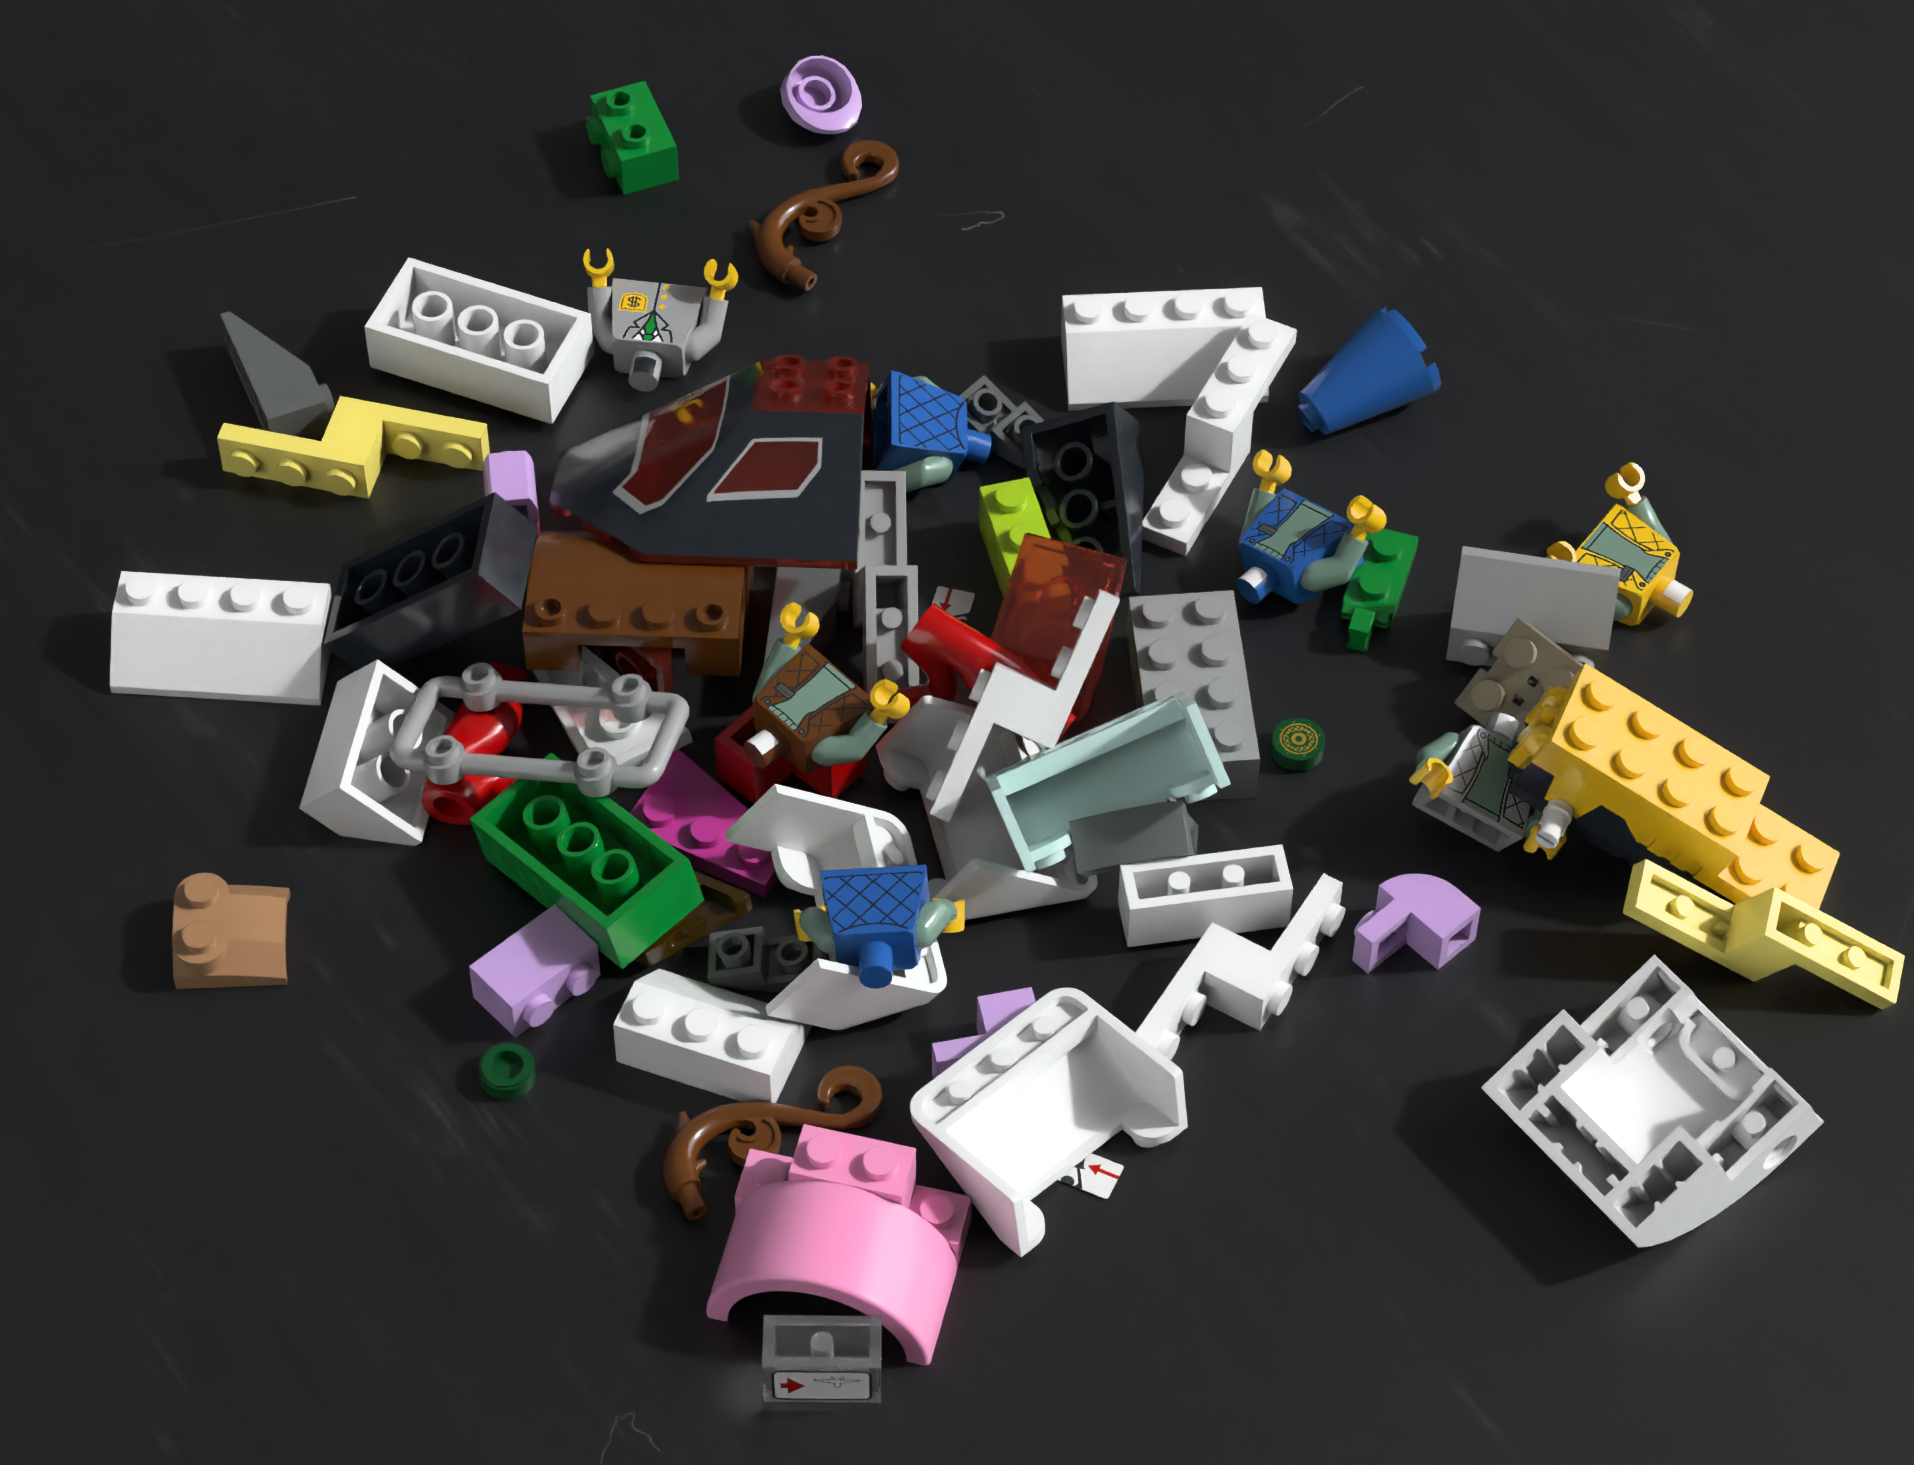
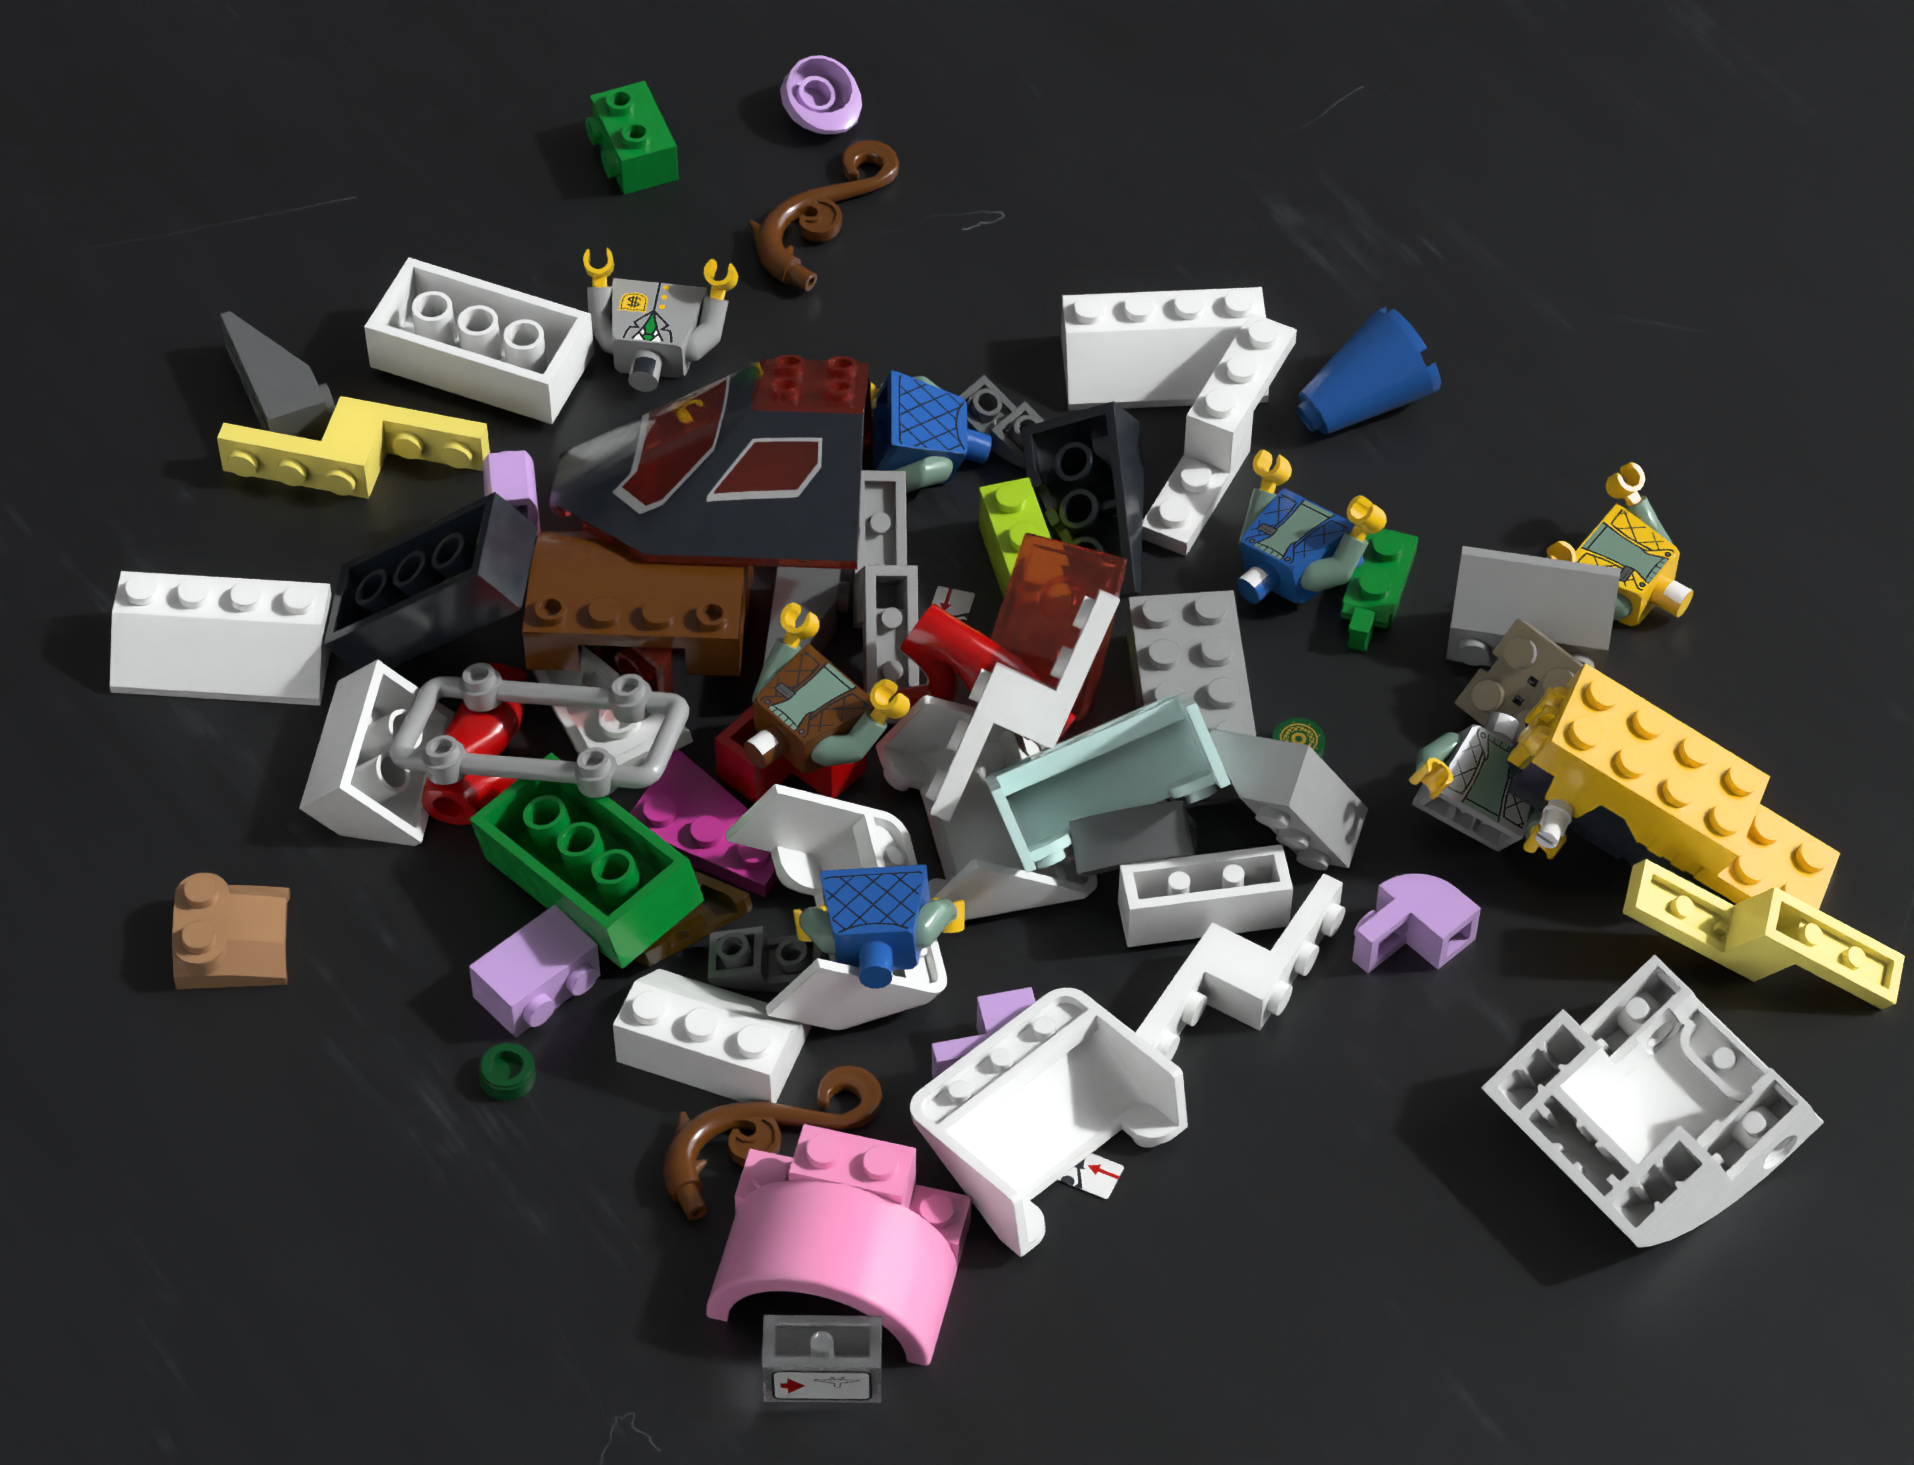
(1294, 796): none -> light grey slope

